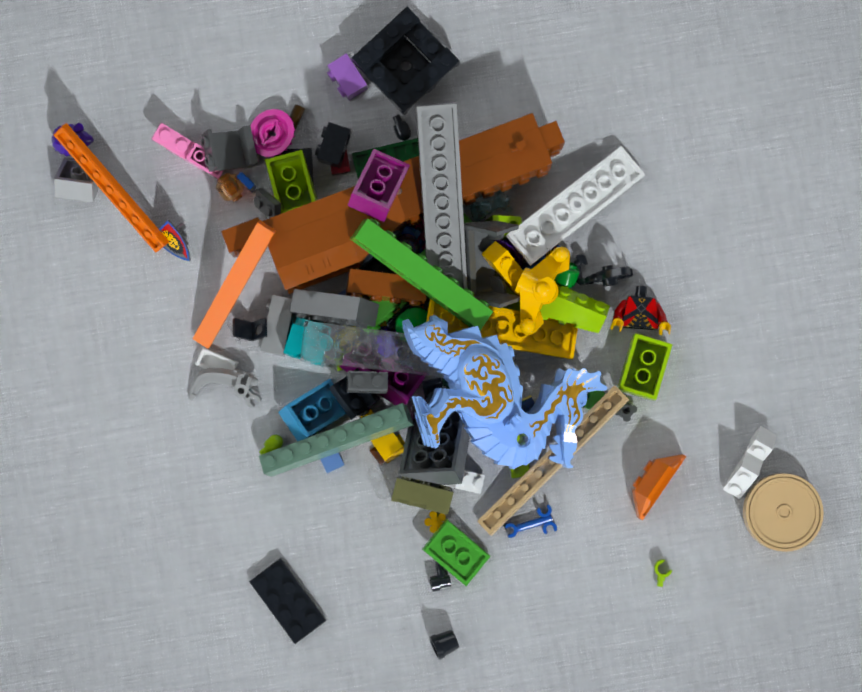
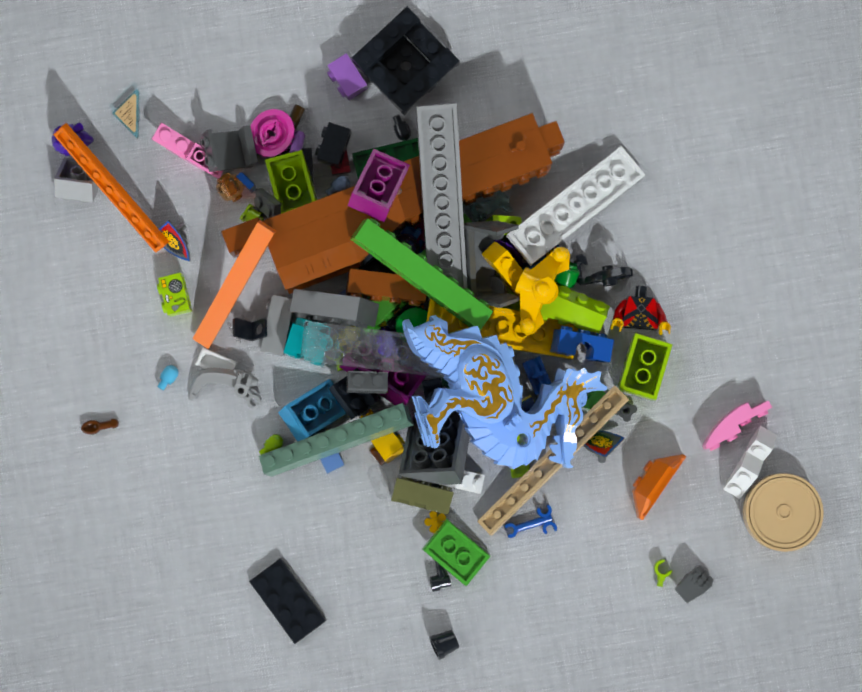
(93, 427): none -> reddish brown piece
(129, 113): none -> tile
(168, 376): none -> medium azure cylinder
(174, 294): none -> lime brick
(251, 213): none -> lime brick
(297, 142): none -> medium lavender hinge
(338, 185): none -> sand blue cylinder
(536, 373): none -> blue hips
(597, 347): none -> blue arch
(603, 443): none -> shield
(694, 584): none -> dark grey hand
(728, 426): none -> bright pink slope

